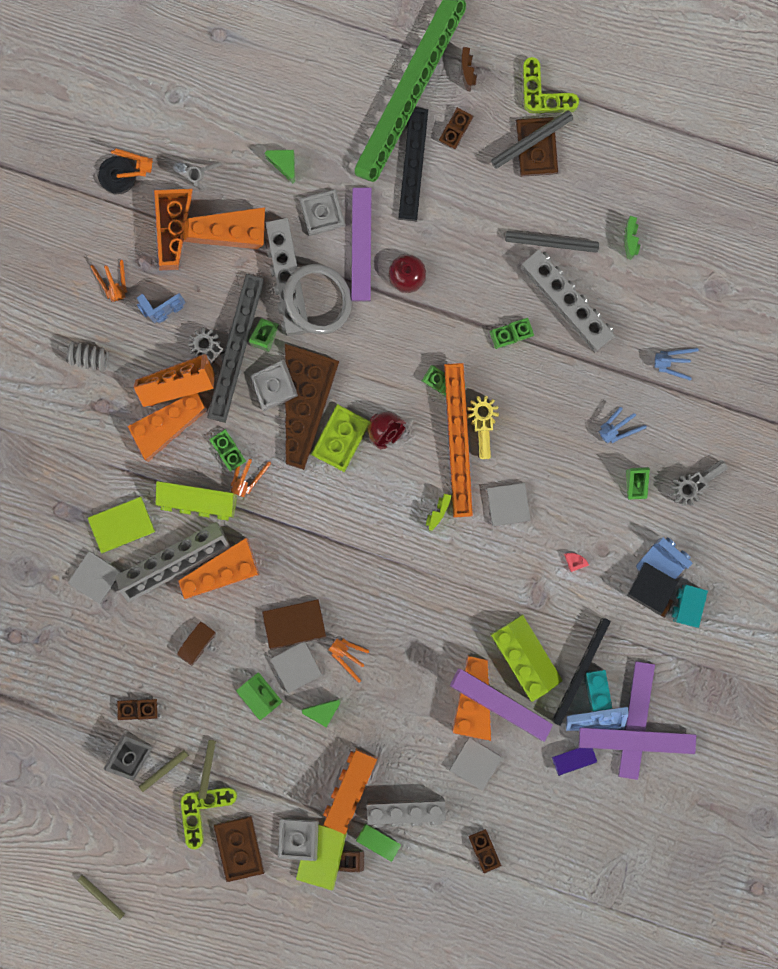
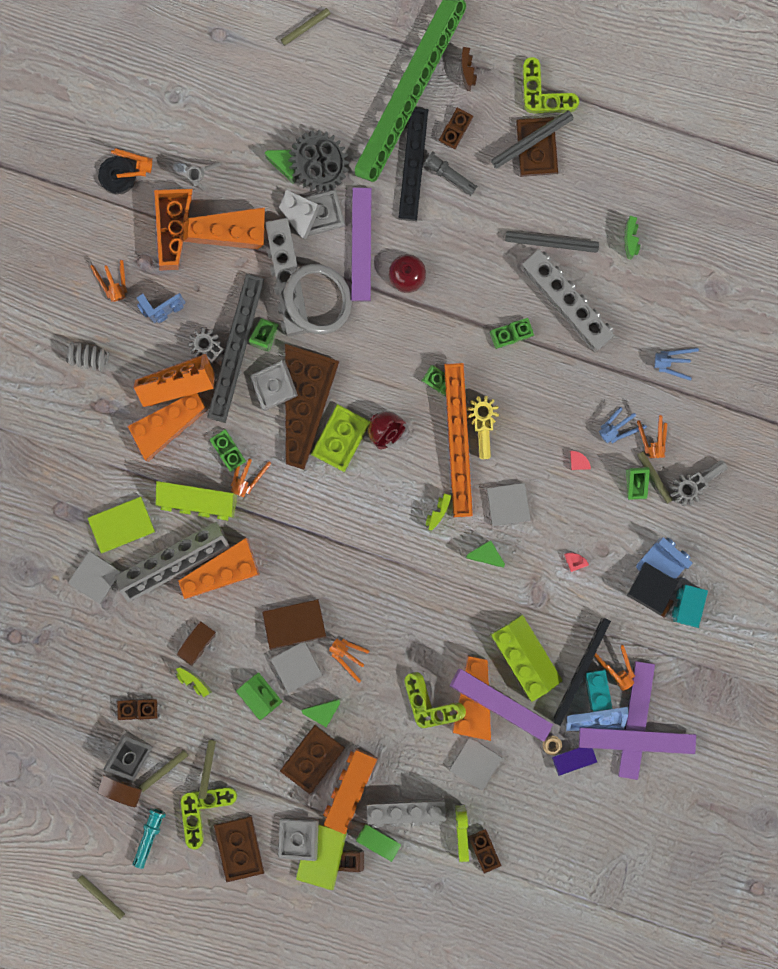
(119, 791): none -> reddish brown slope
(151, 829): none -> teal pin
(186, 676): none -> lime slope
(299, 212): none -> light grey wing
(303, 164): none -> dark grey gear
(306, 26): none -> olive bar
(312, 759): none -> reddish brown tile
(426, 709): none -> lime beam
(443, 169): none -> dark grey pin
(462, 825): none -> lime beam
(486, 554): none -> bright green slope
(558, 747): none -> tan plate
(579, 461): none -> coral tile
(622, 678): none -> orange plant
(655, 477): none -> olive bar
(657, 449): none -> orange plant

